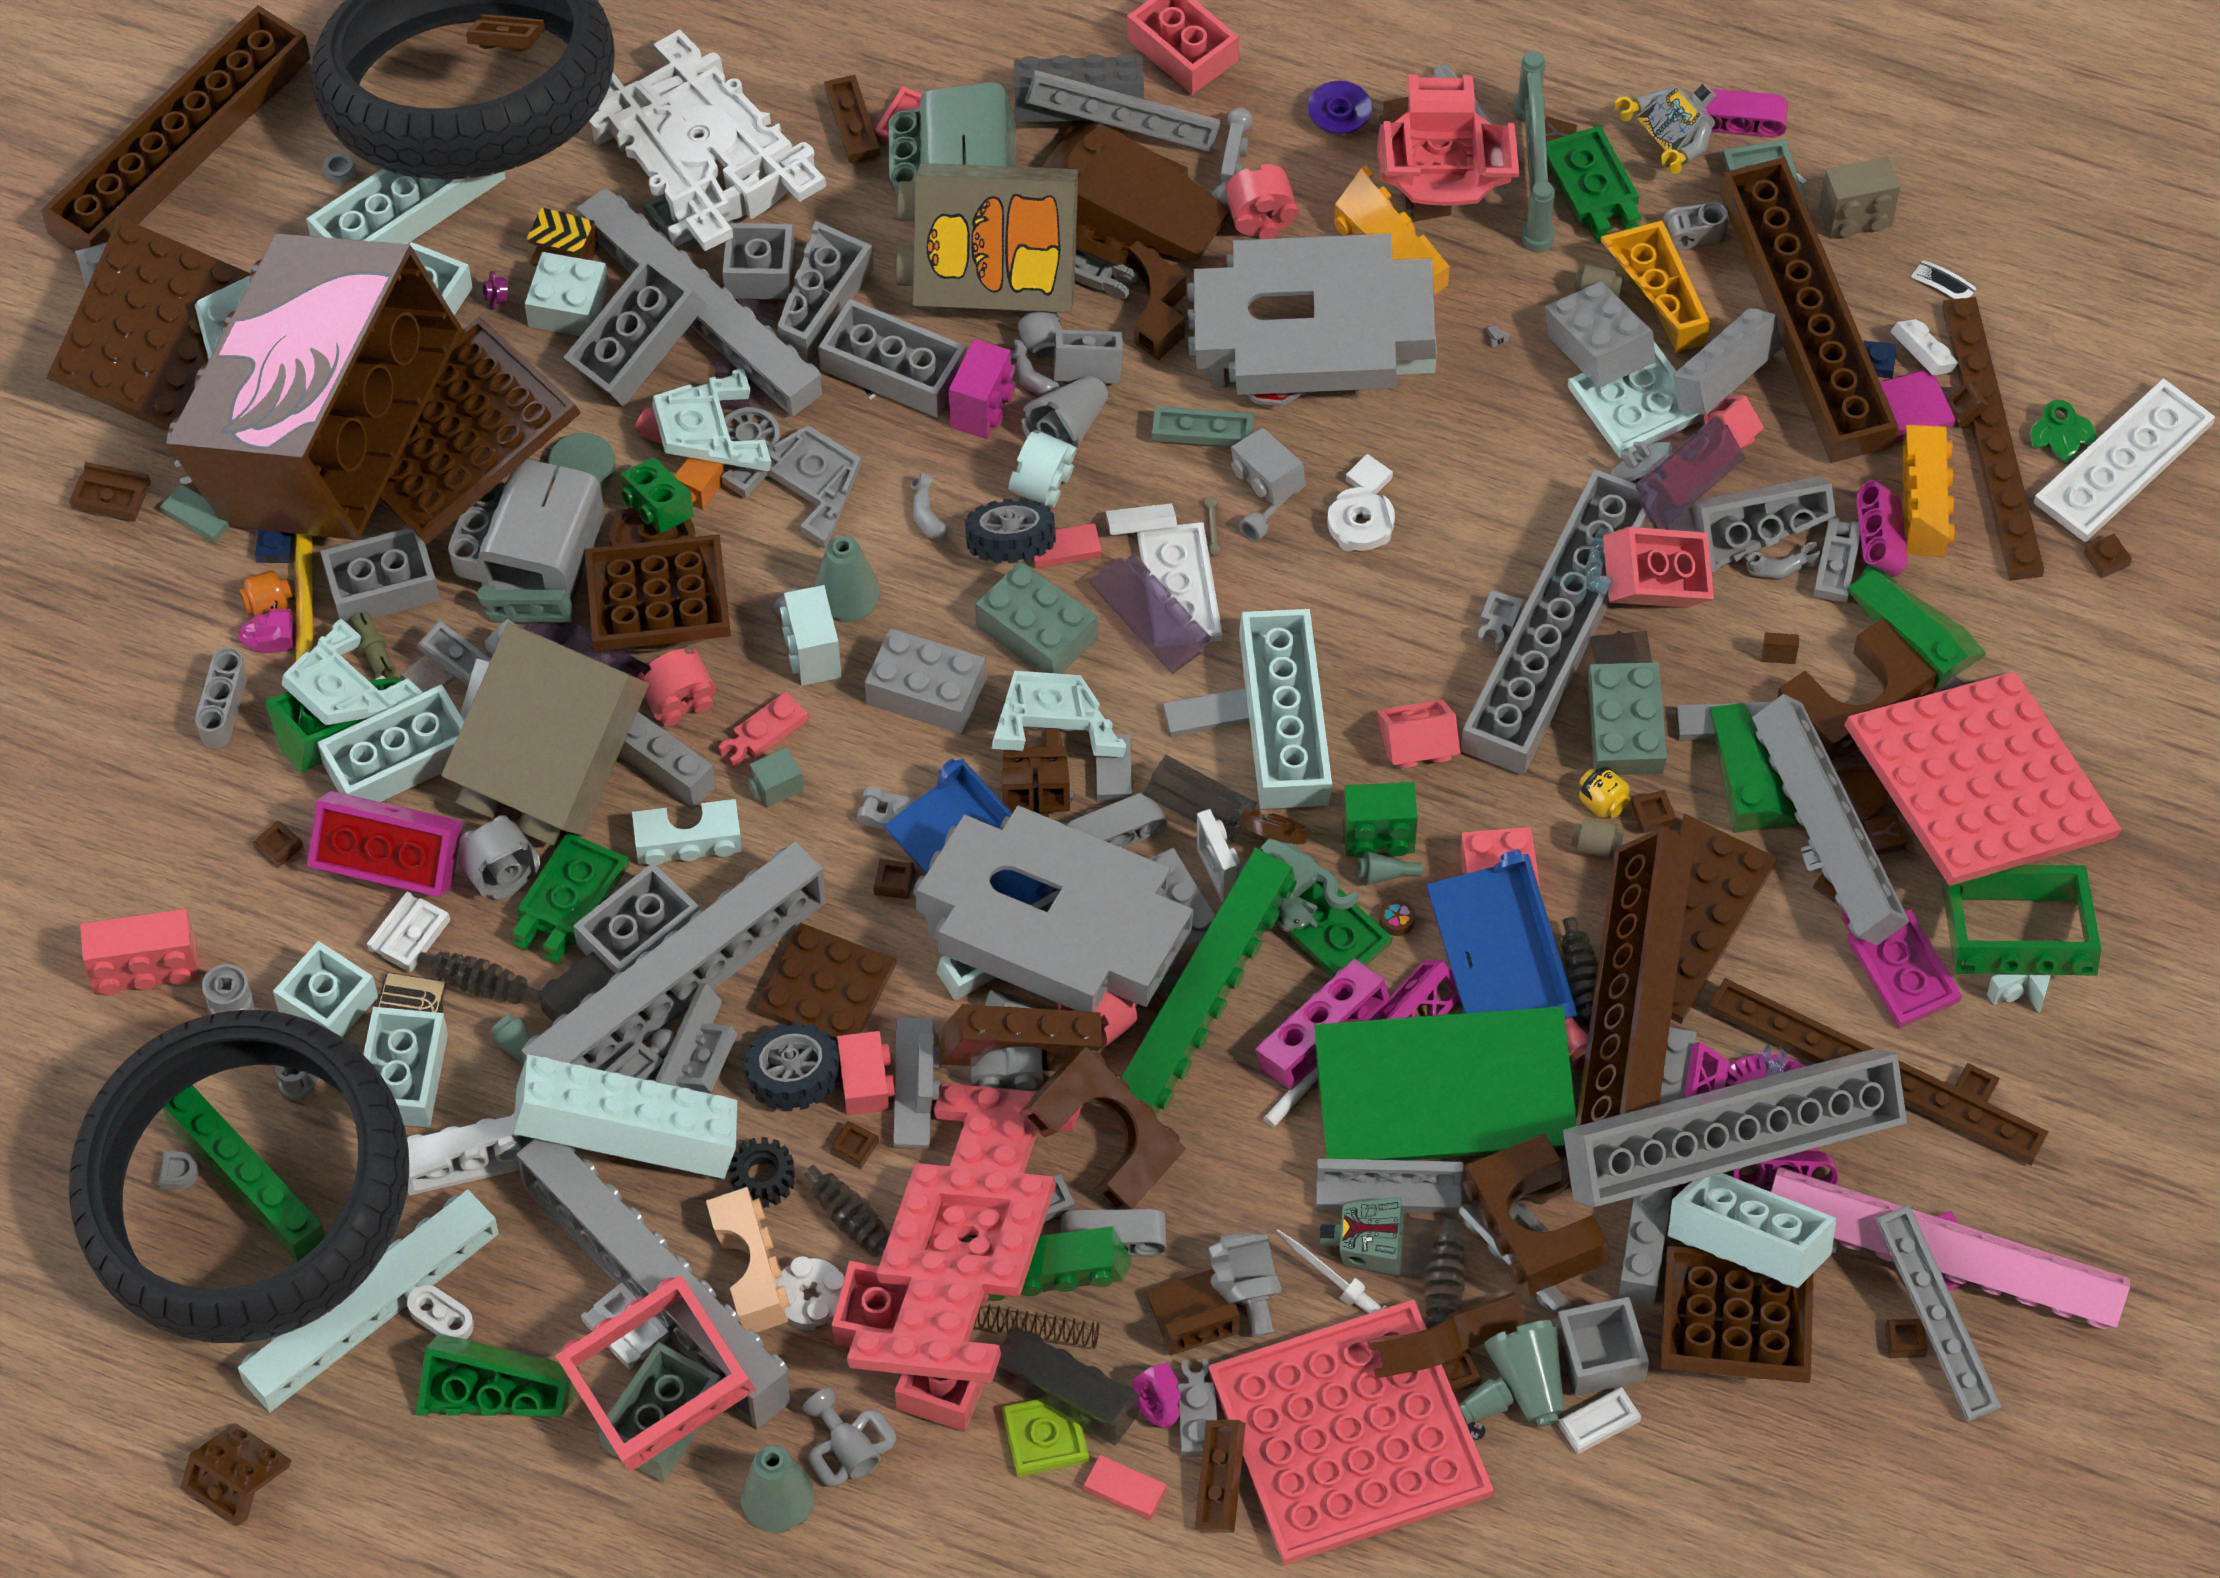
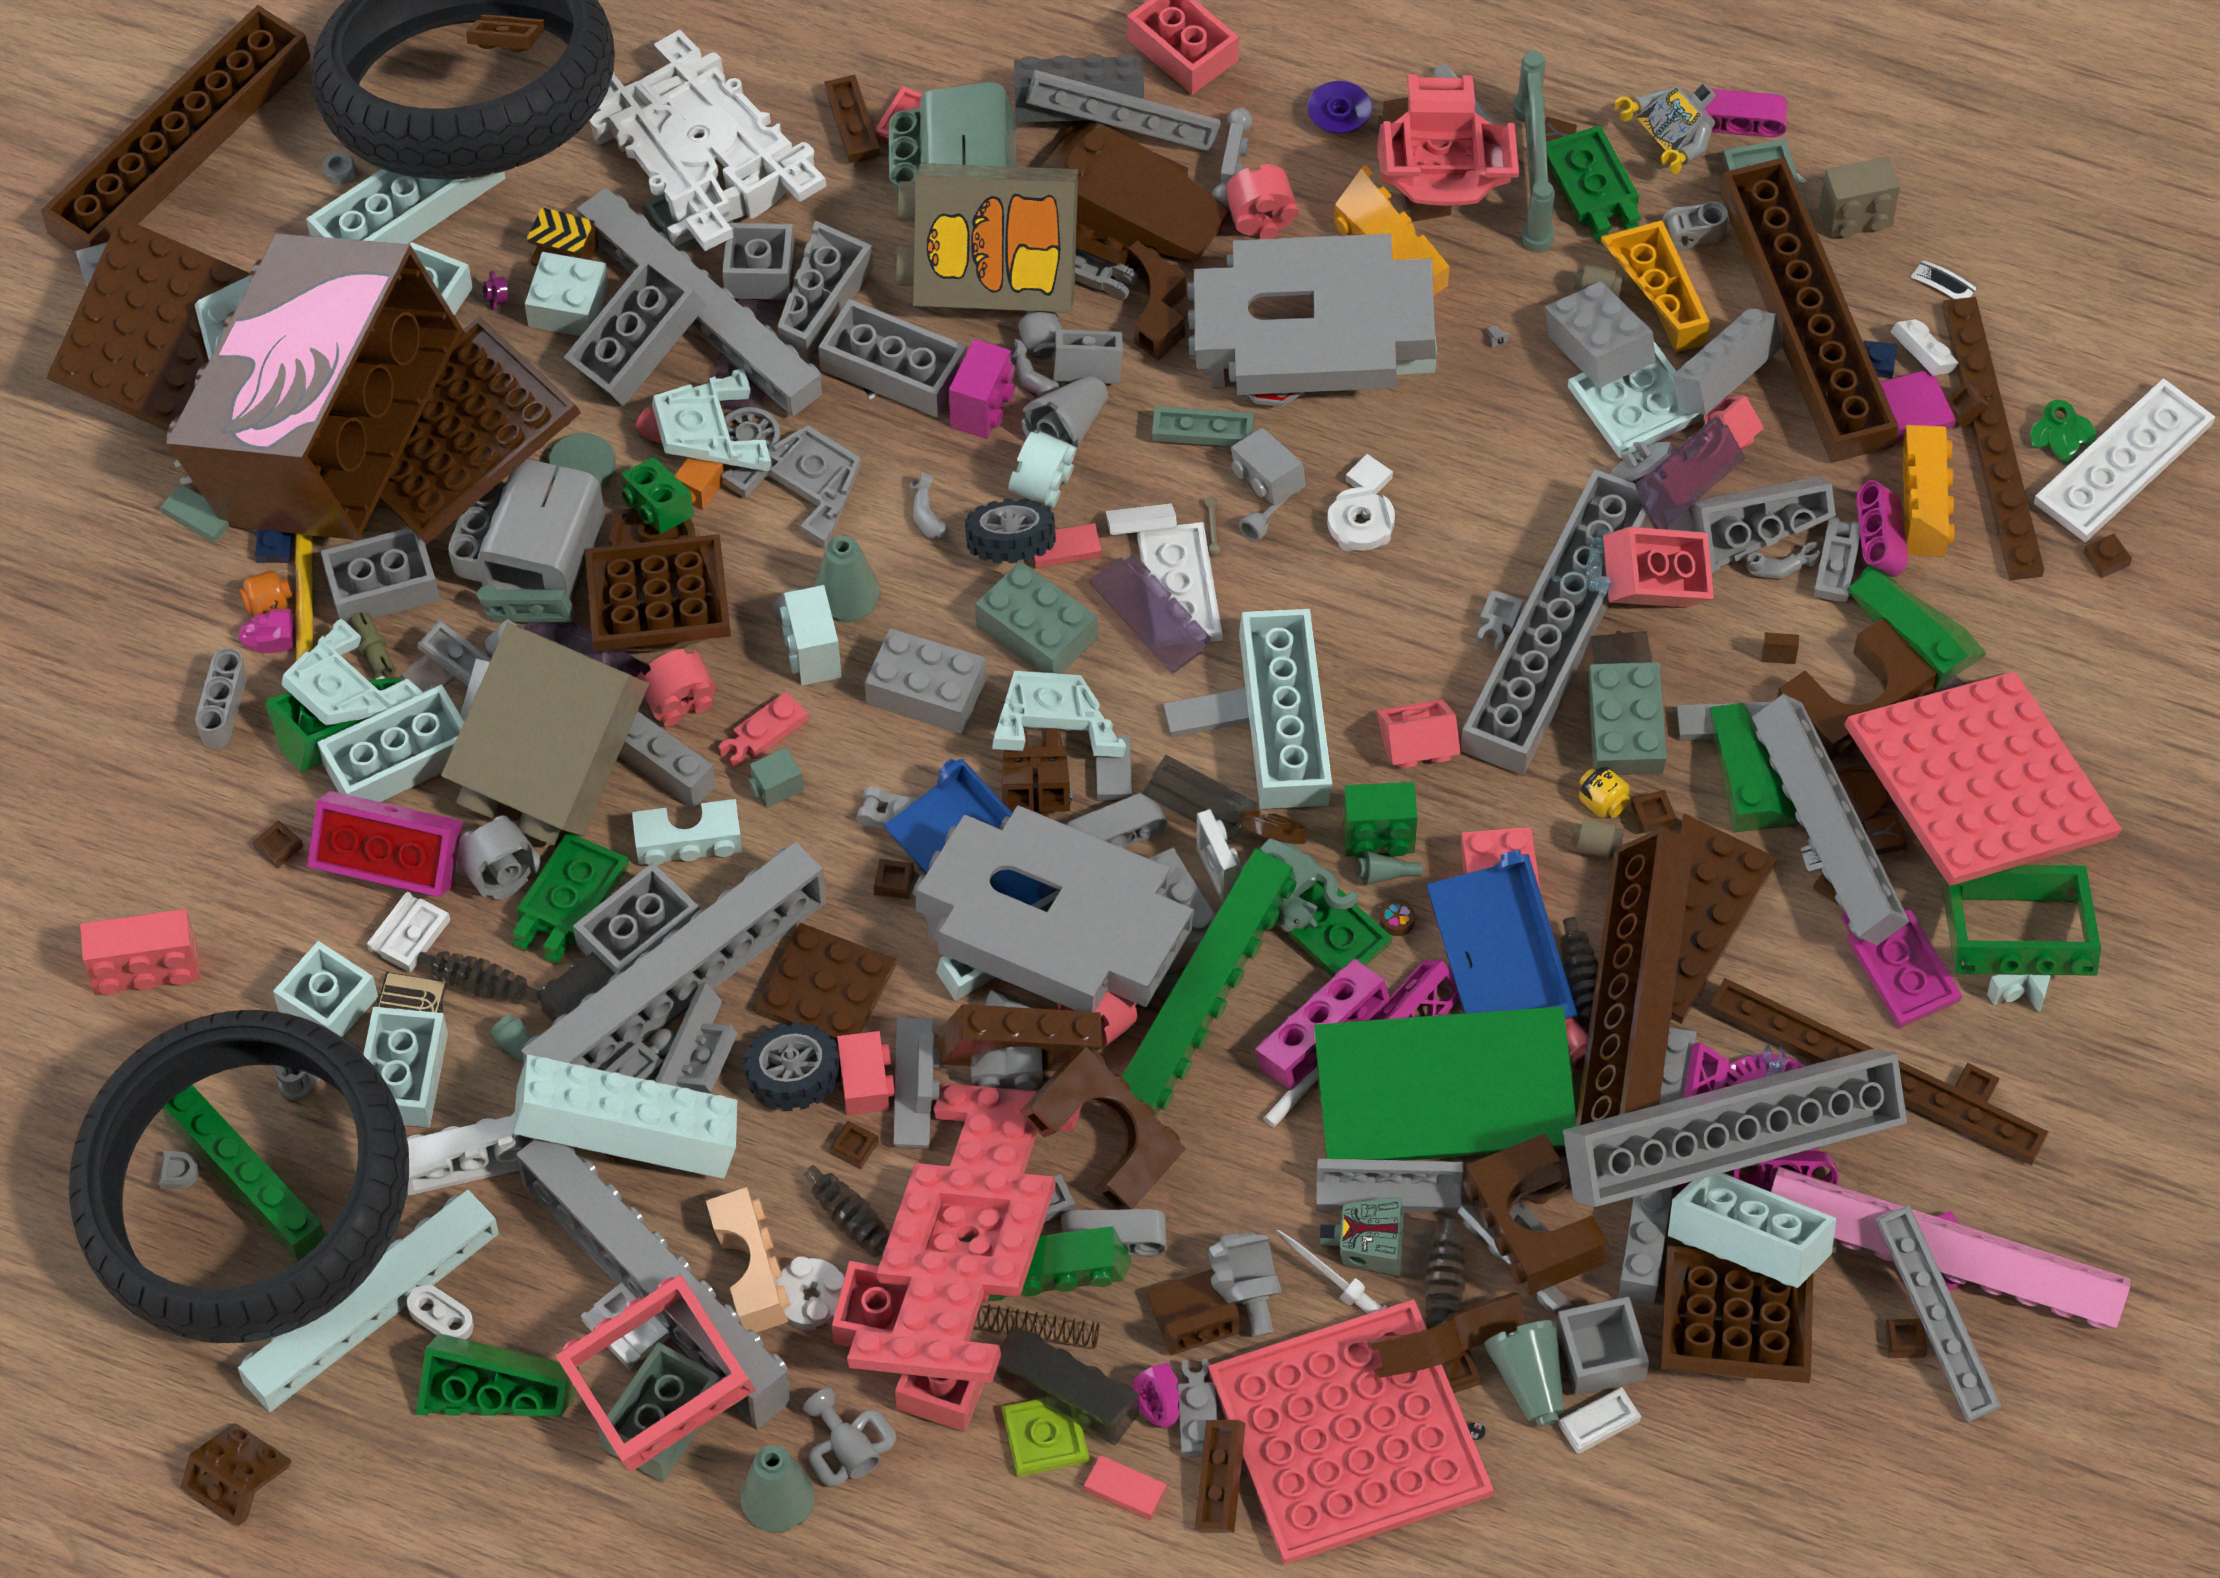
(110, 491): reddish brown plate -> none
(227, 989): light grey wheel -> none
(763, 1153): black tyre -> none
(1487, 1400): sand green cone -> none

